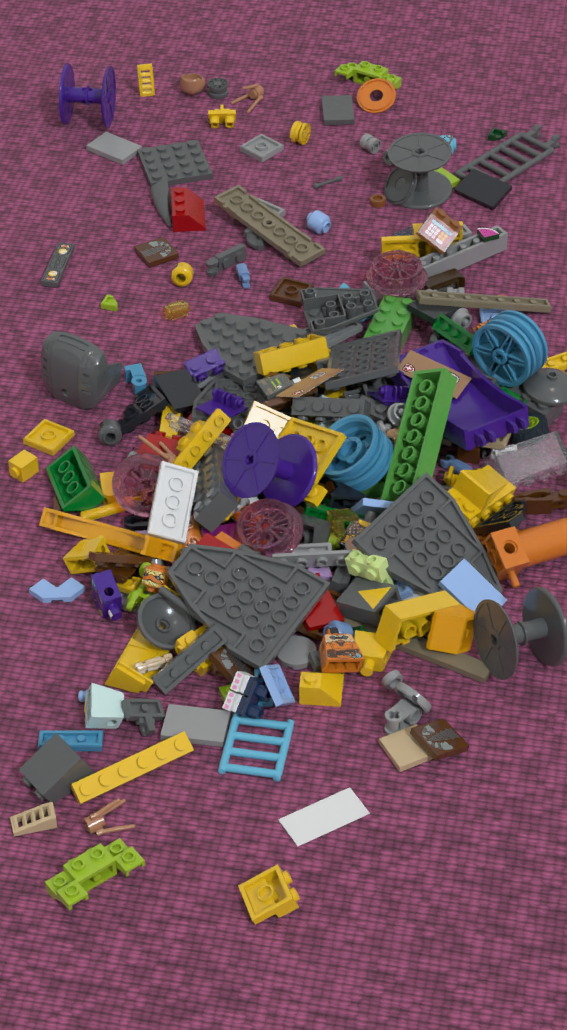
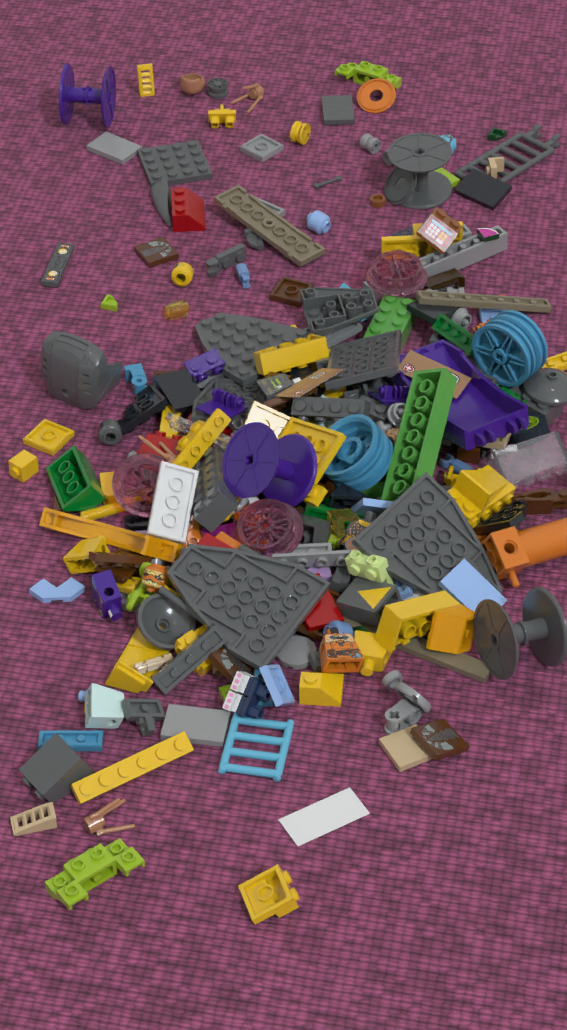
(495, 165): none -> tan bracket

